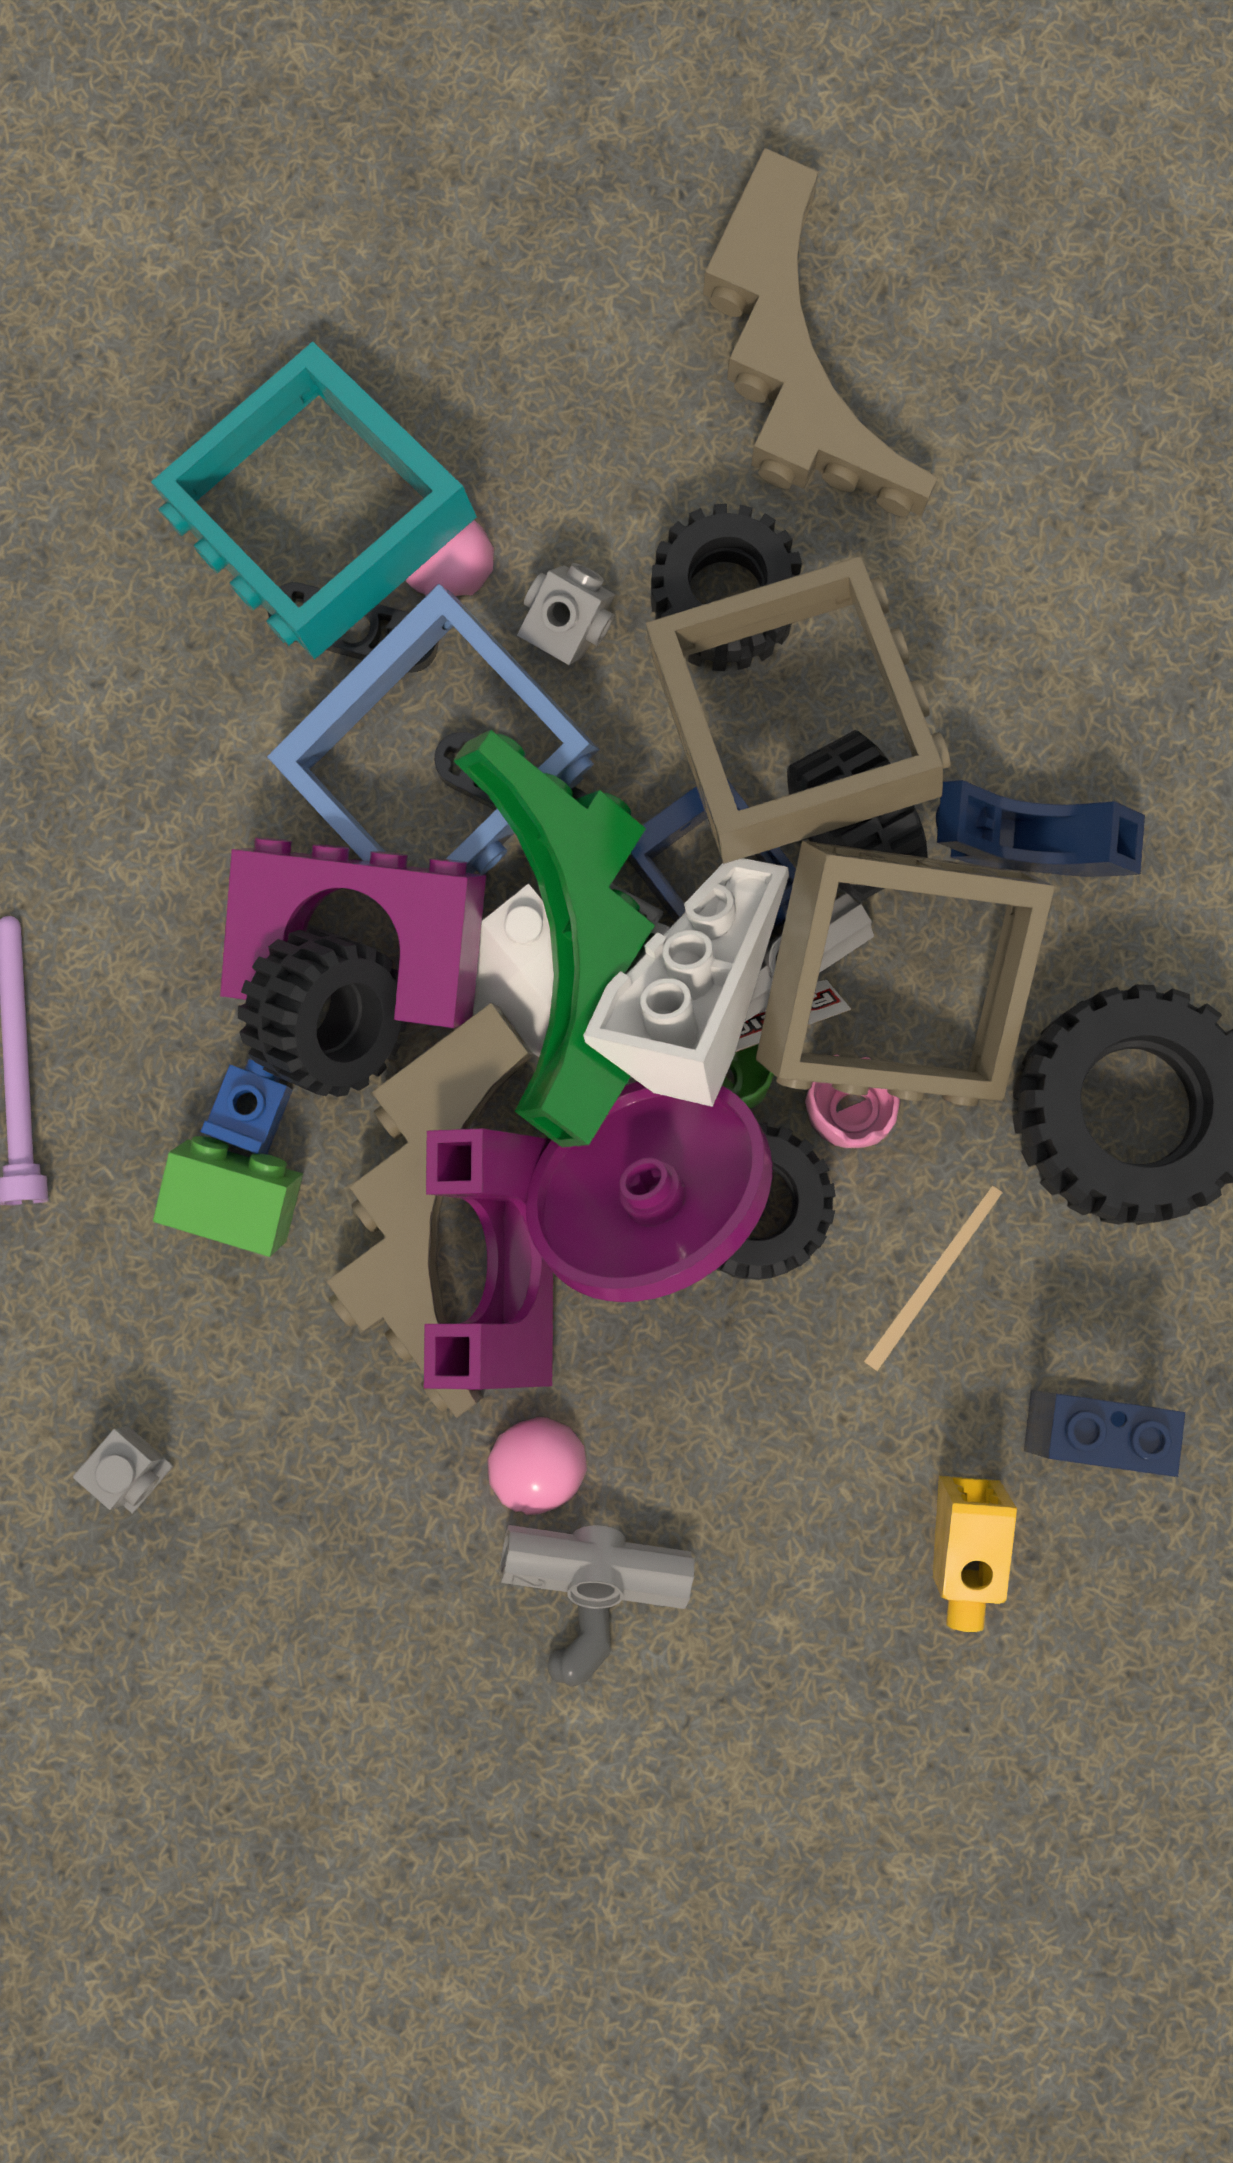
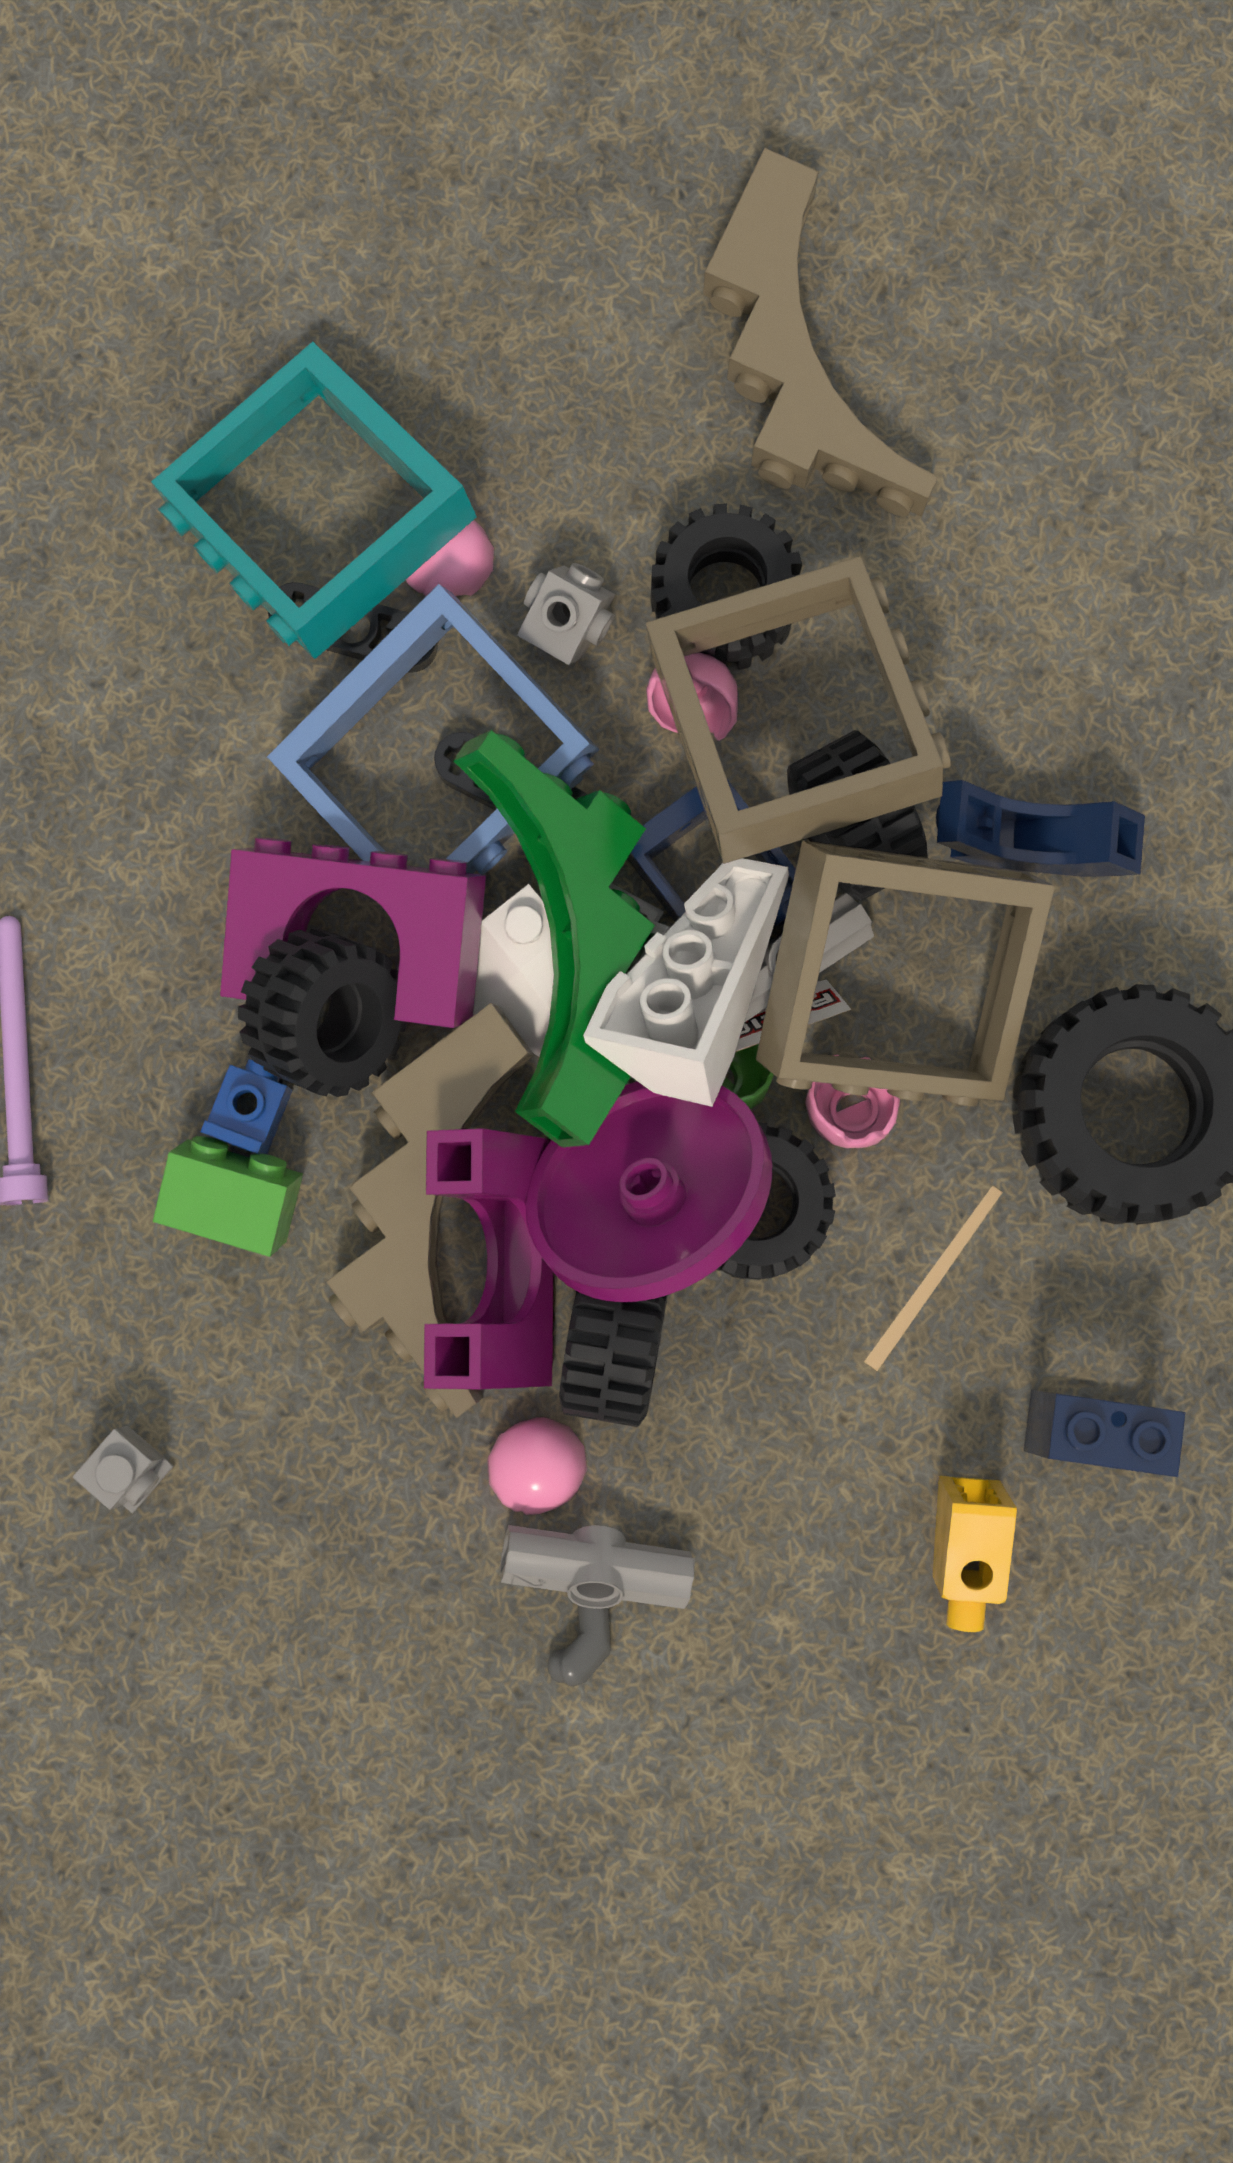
(611, 1359): none -> black tyre
(715, 691): none -> bright pink hair

